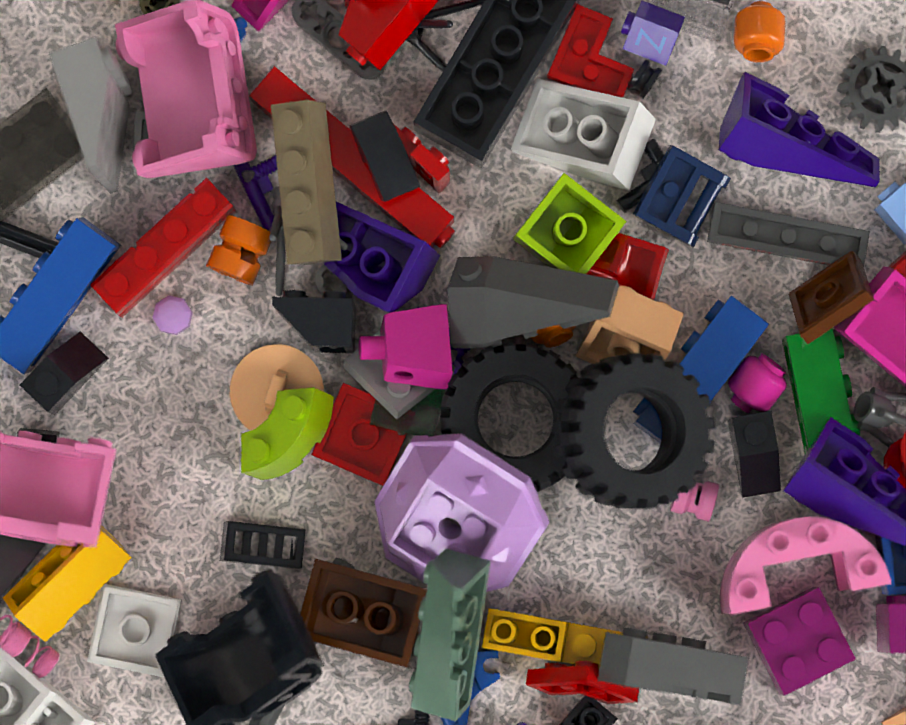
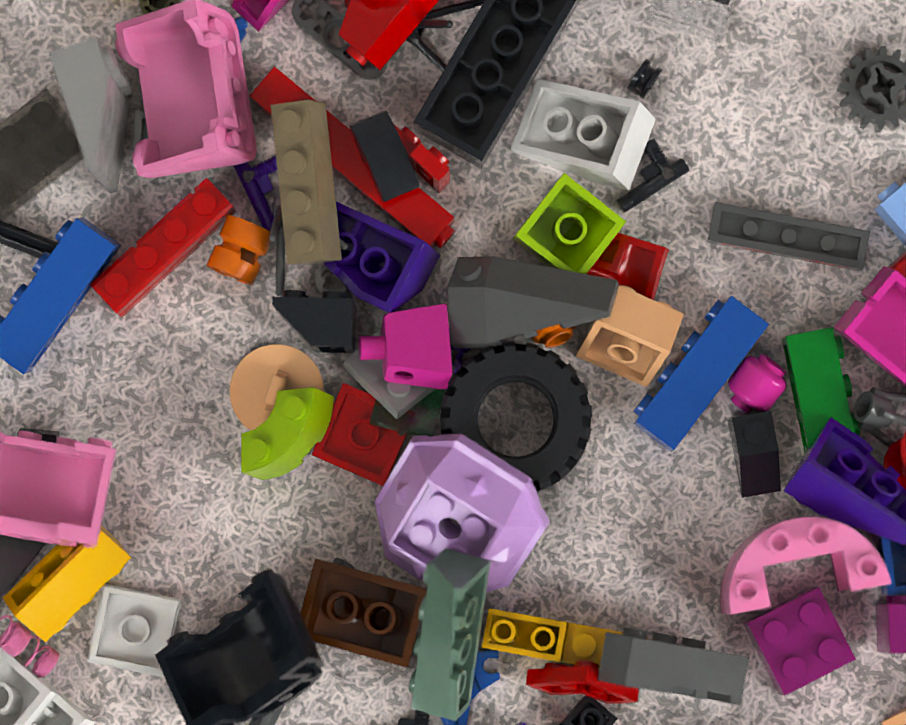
(63, 373): black slope -> none
(172, 315): lavender tile -> none
(228, 541): black slope -> none
(579, 59): red plate -> none
(652, 32): brick -> none
(671, 189): dark blue plate -> none
(682, 422): black tyre -> none
(705, 501): bright pink wheel -> none
(759, 31): orange head -> none
(775, 137): dark purple wedge -> none
(830, 296): reddish brown tile -> none

